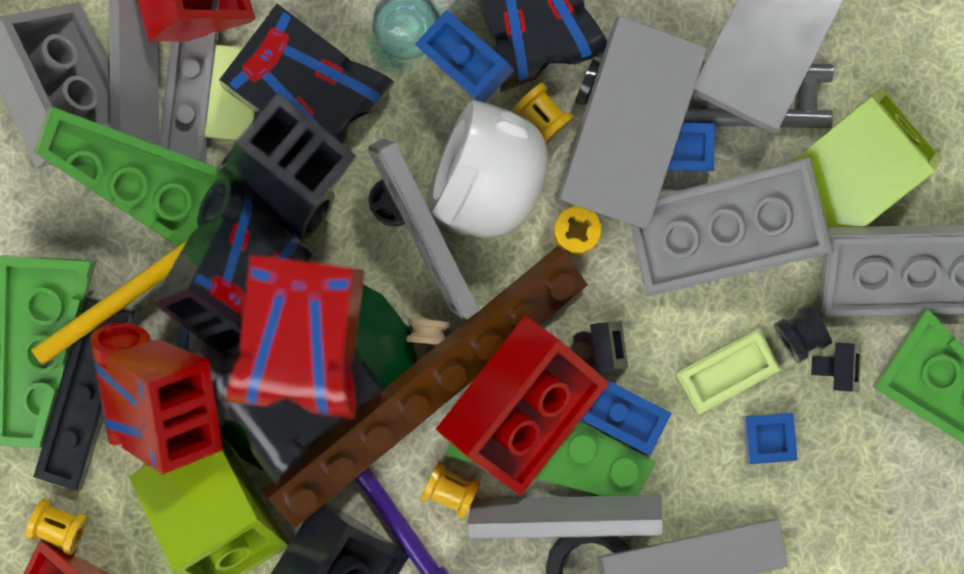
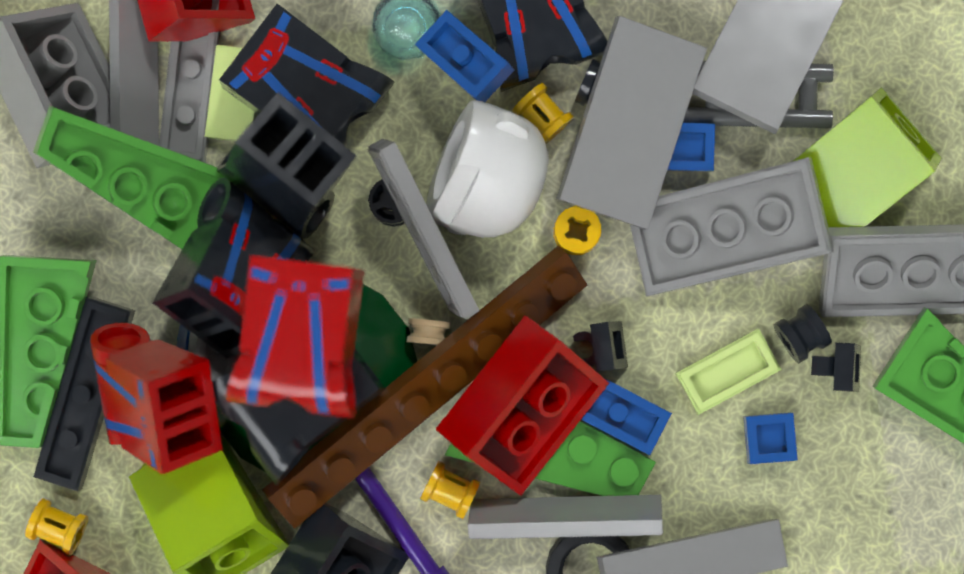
(106, 308): yellow bar -> none

